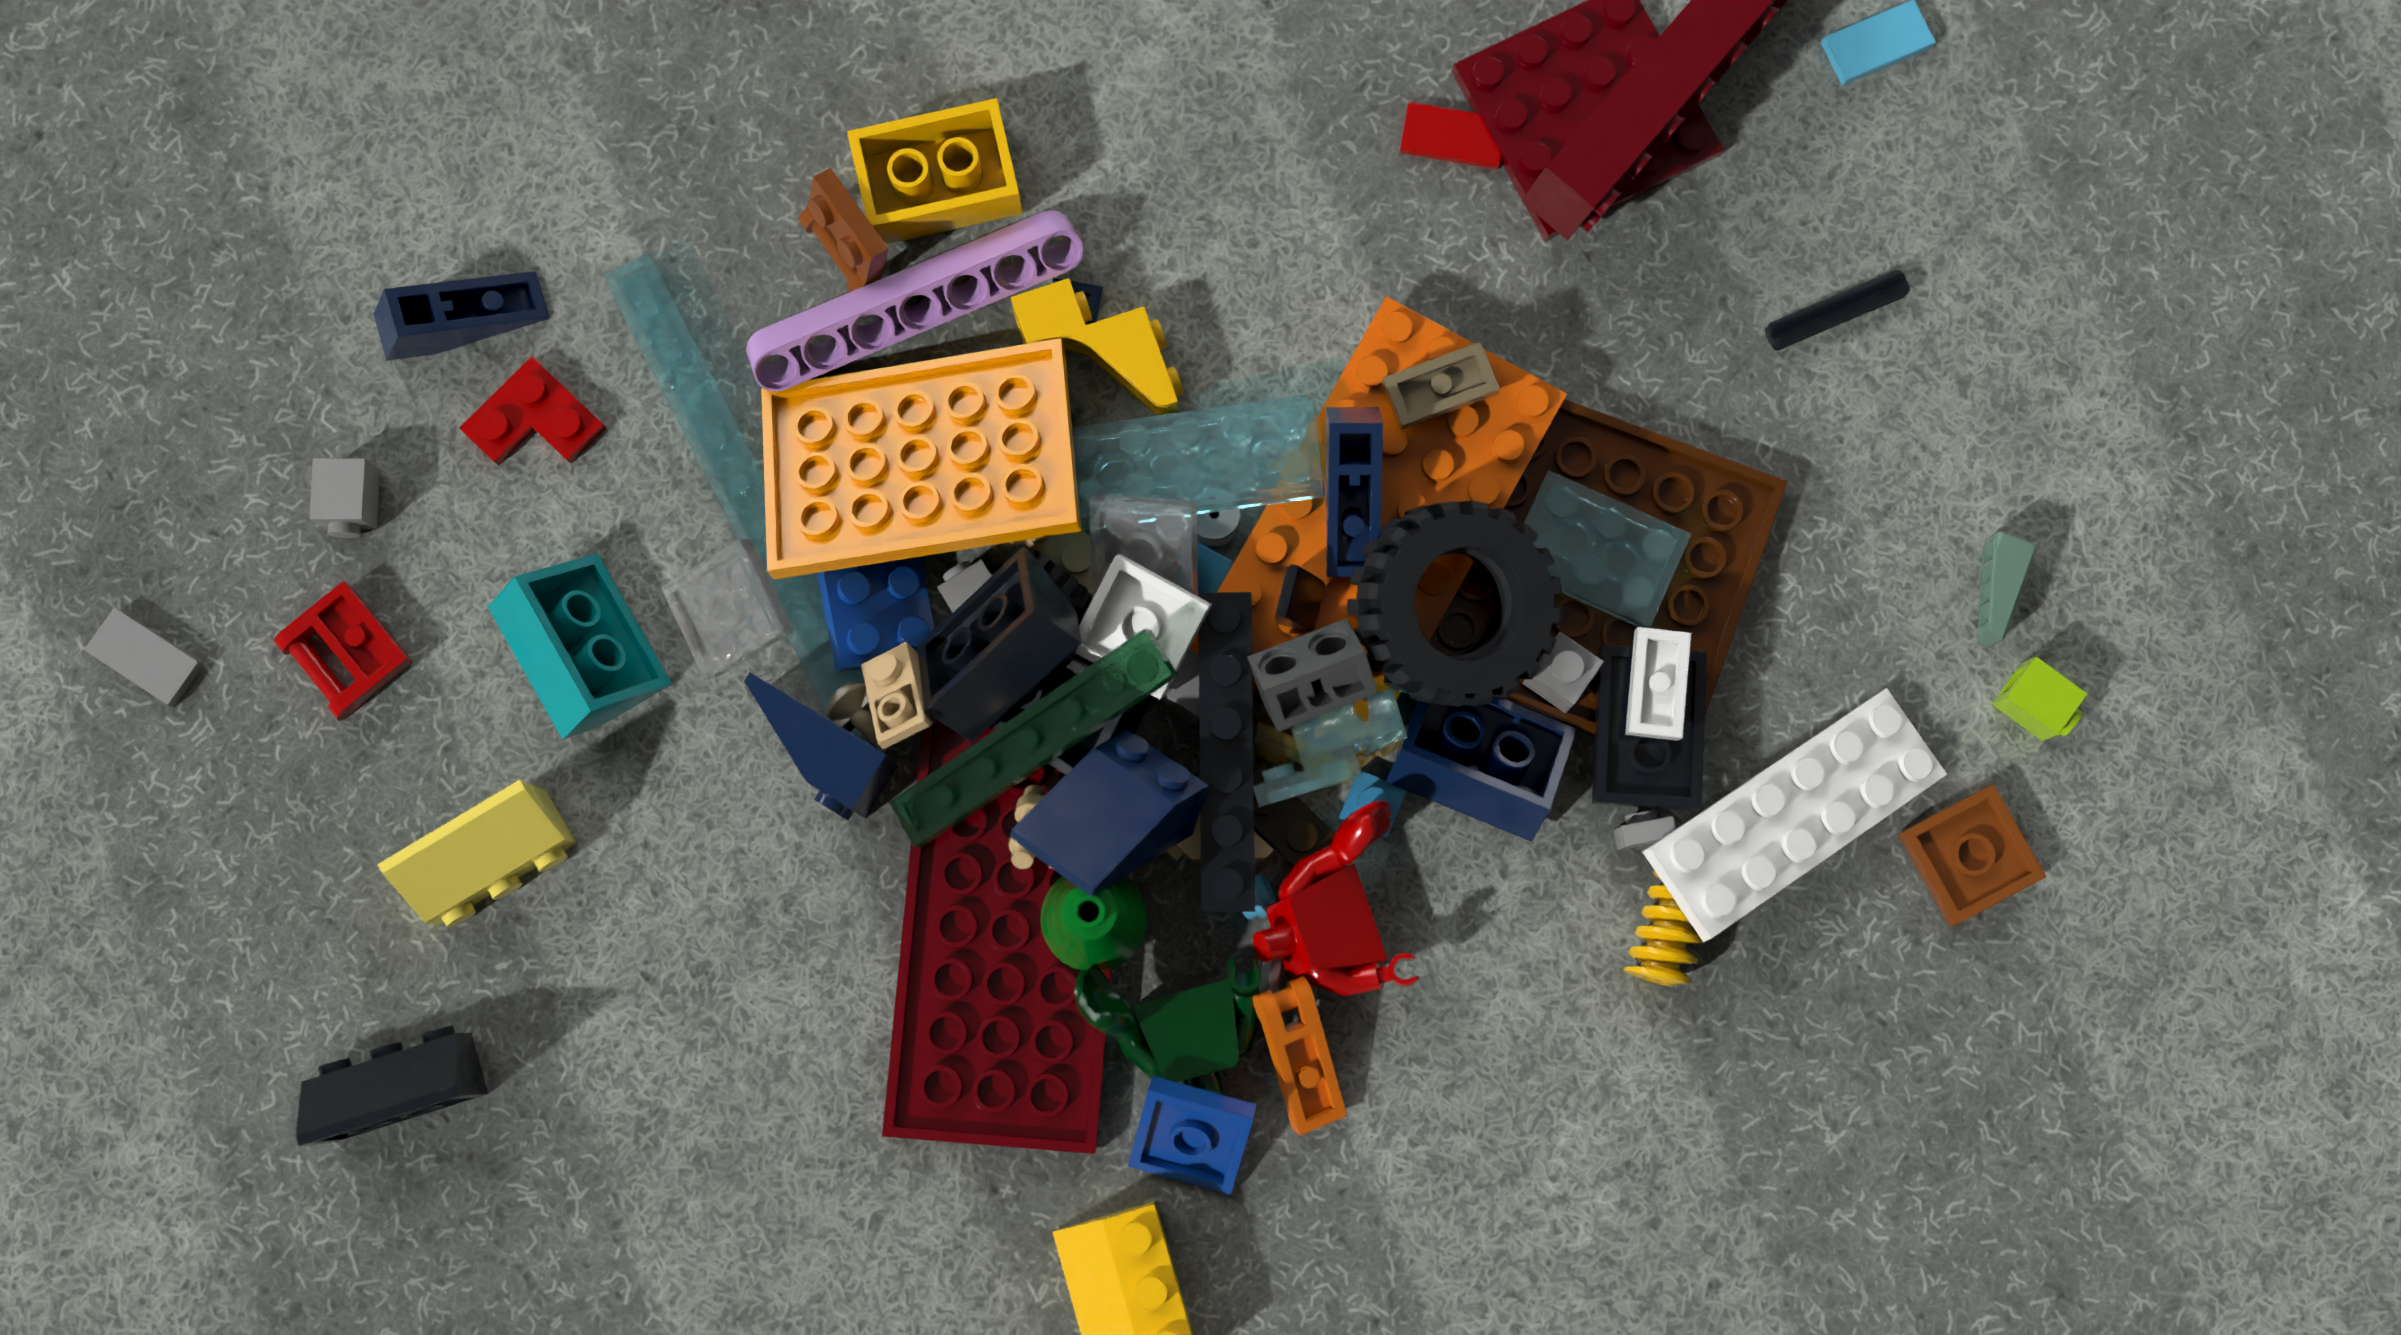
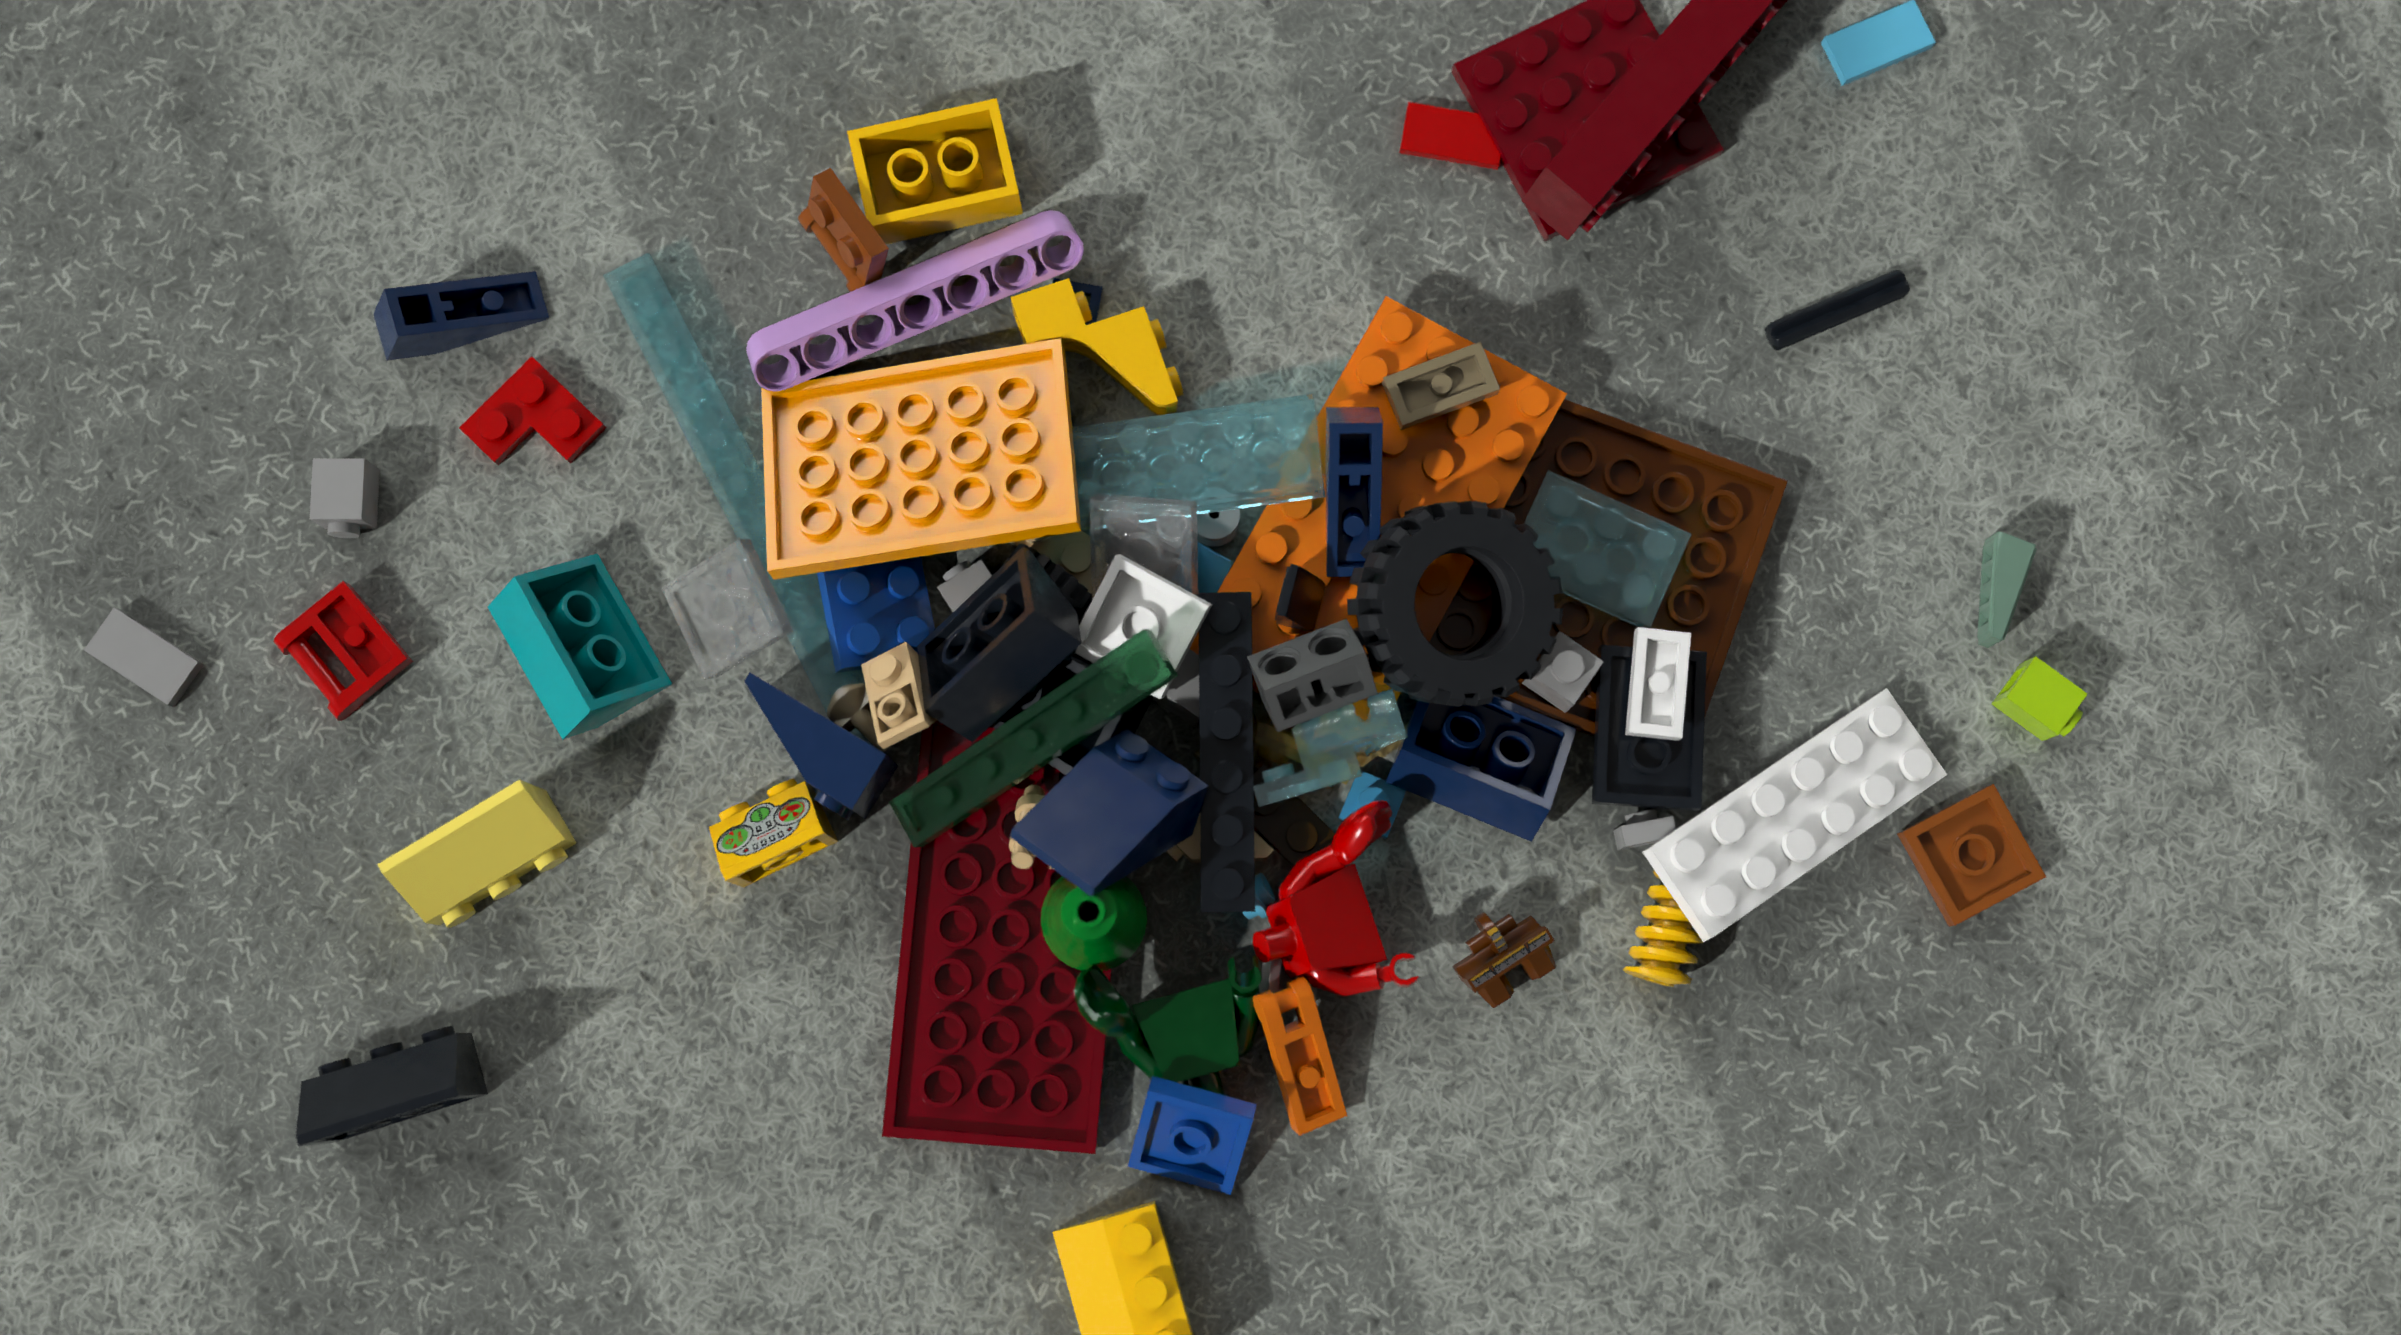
(770, 834): none -> yellow slope
(1501, 948): none -> reddish brown hips

